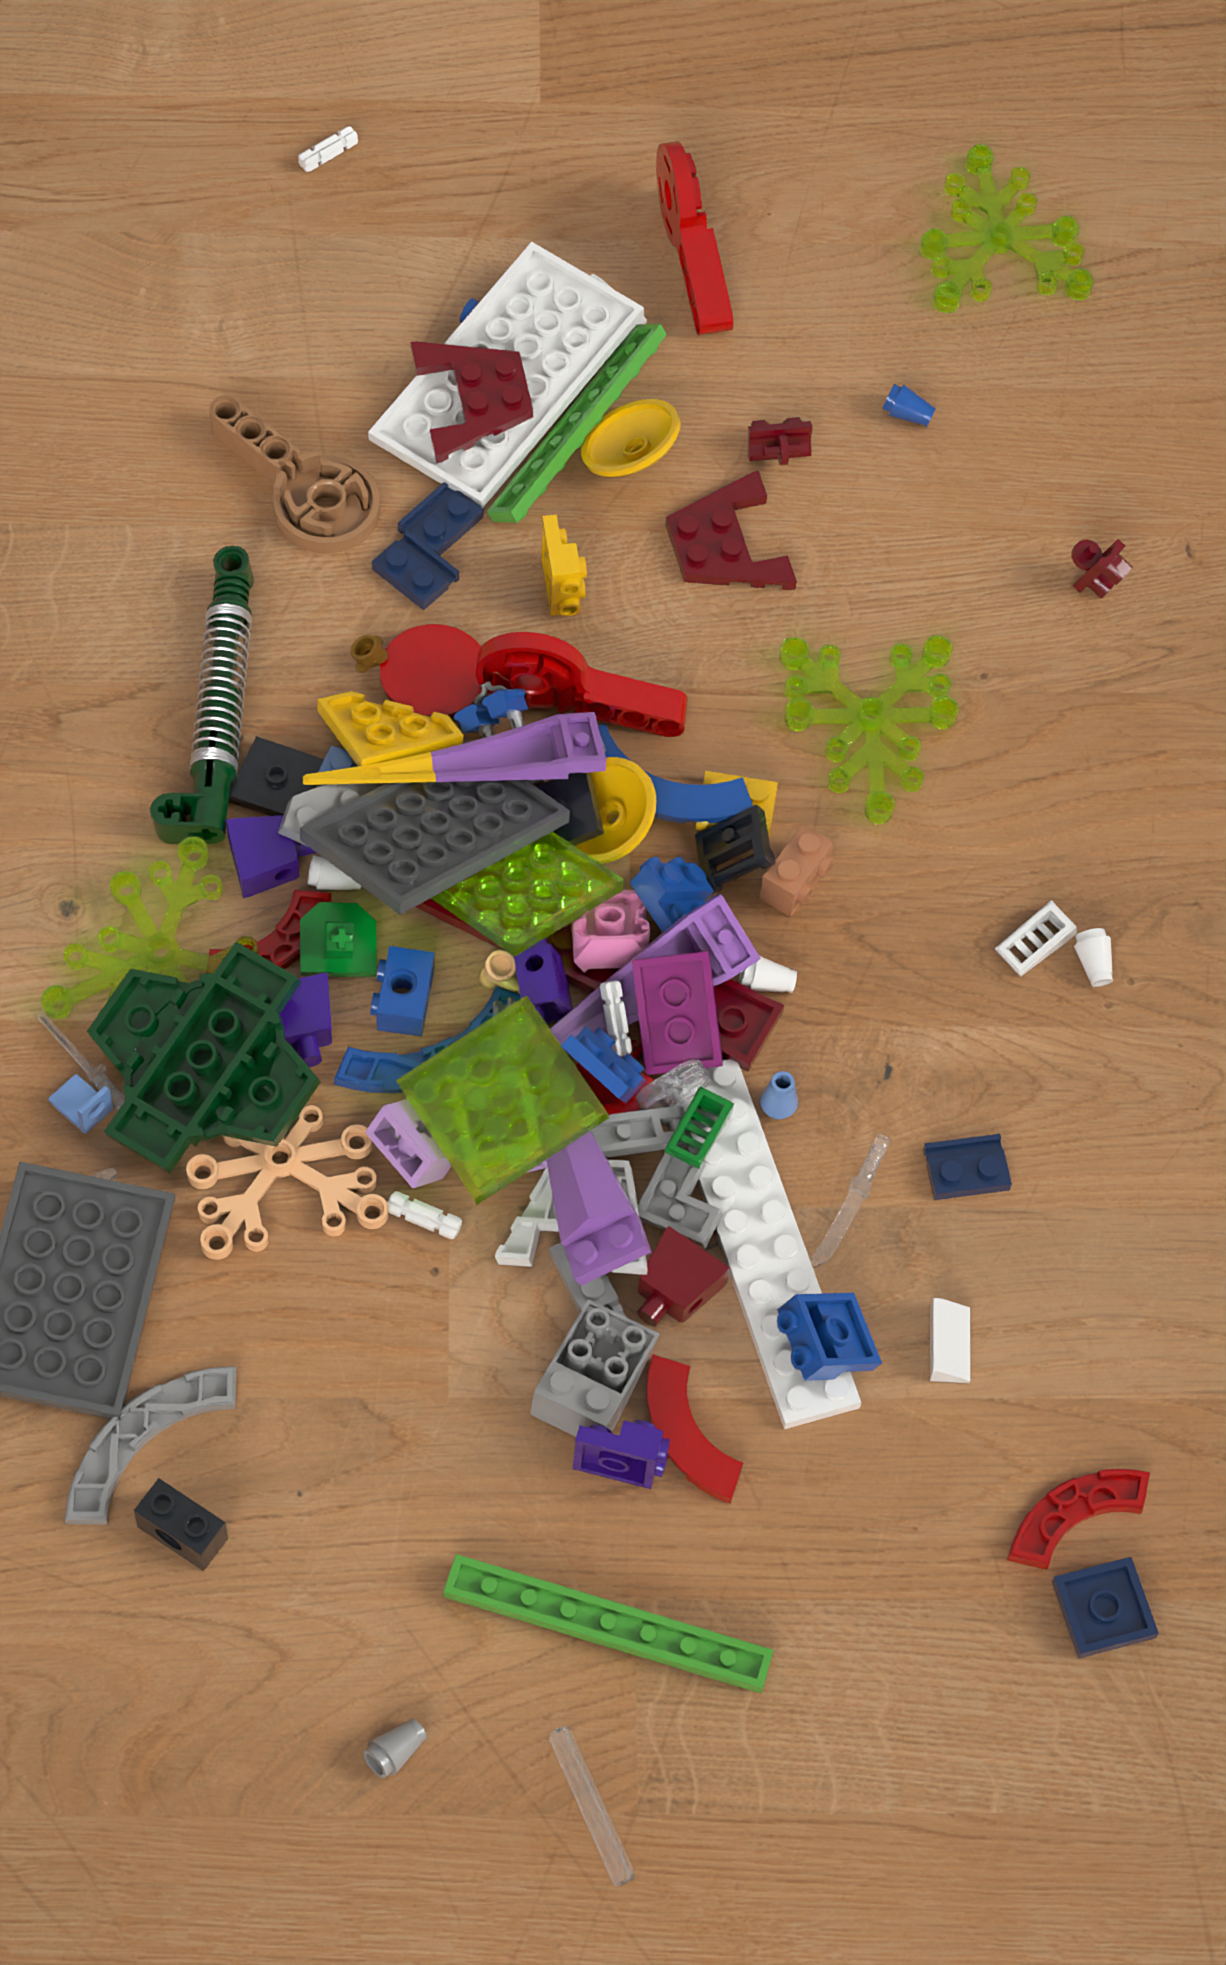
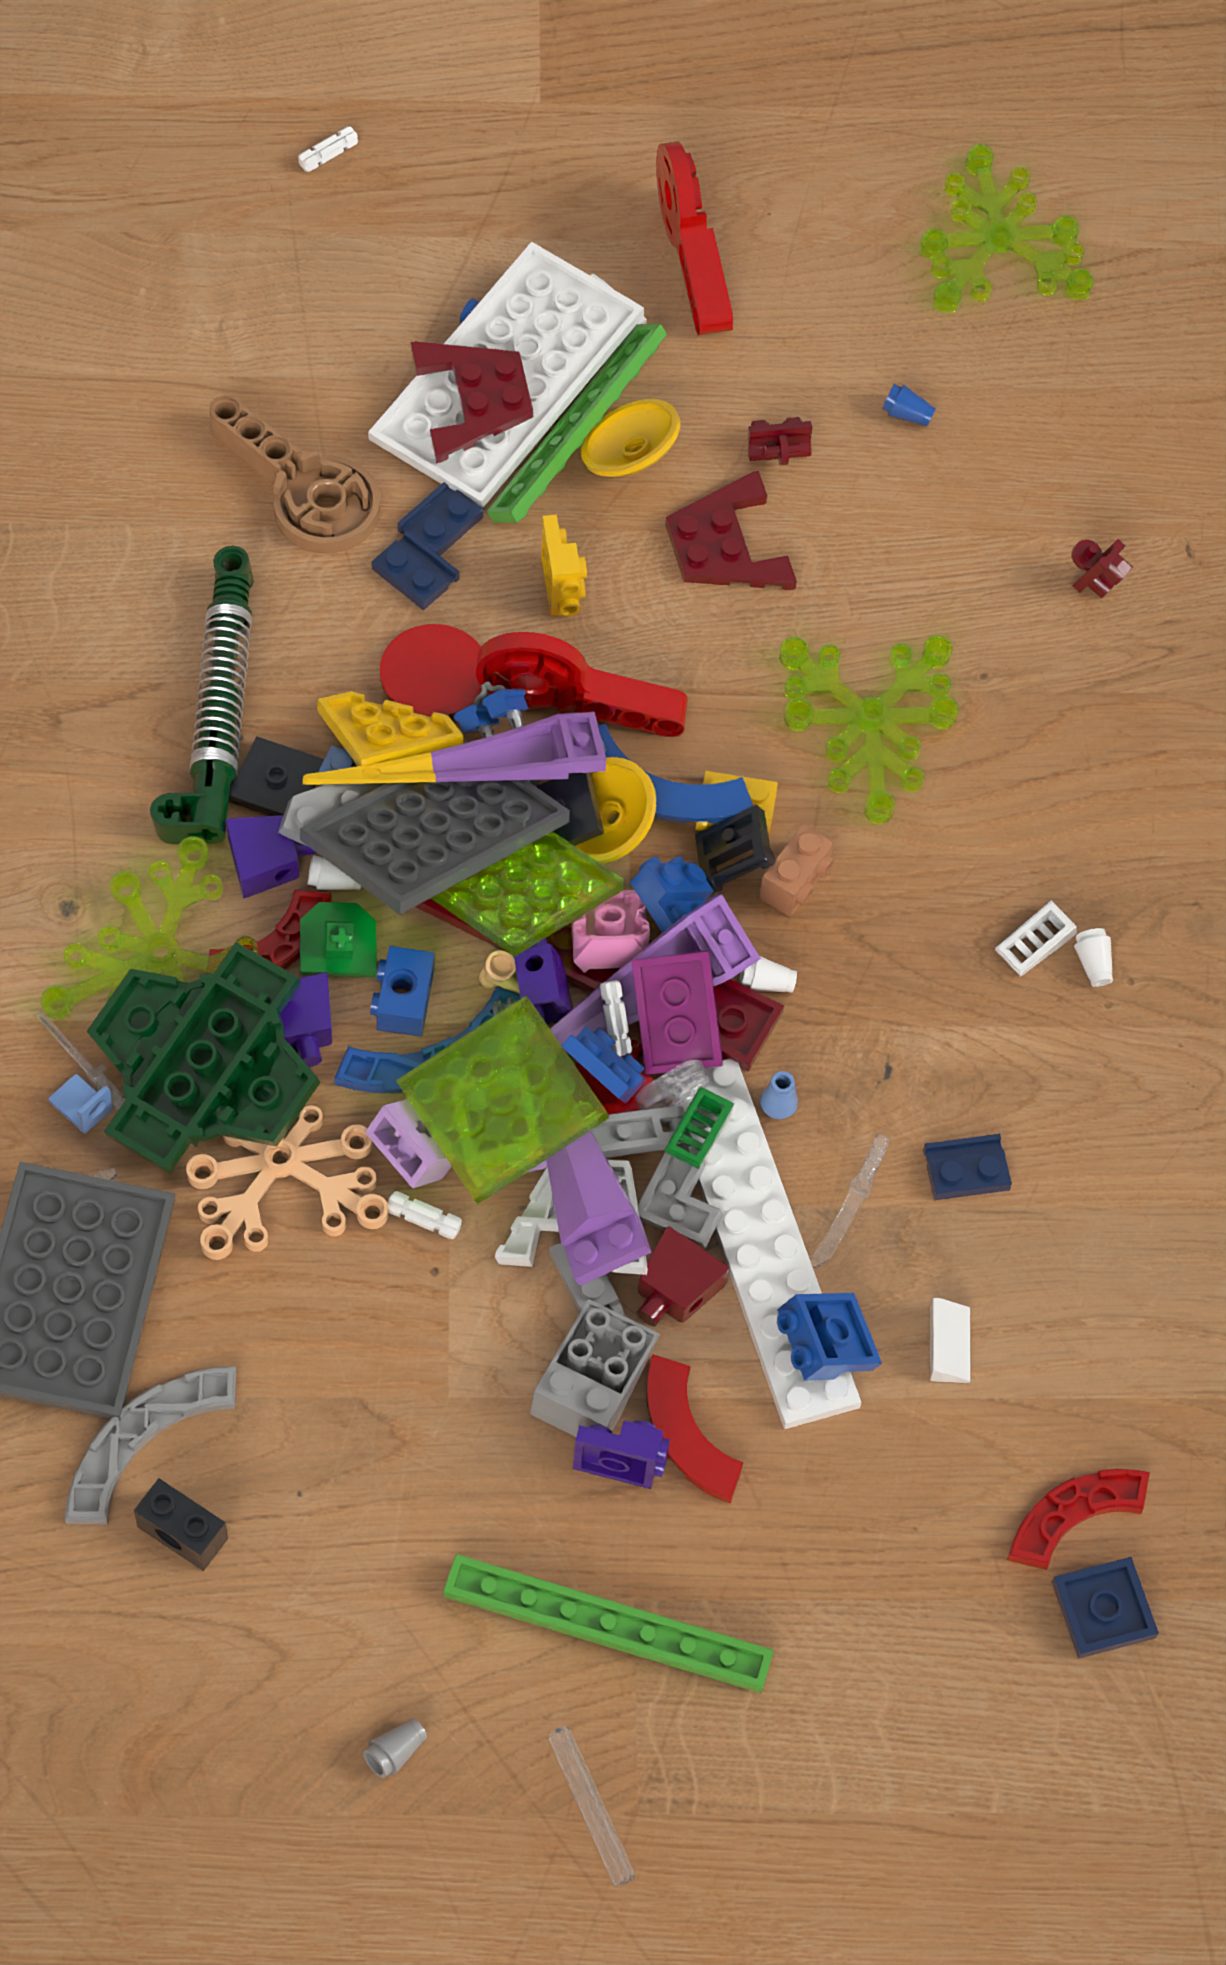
(368, 652): pearl gold plate -> none

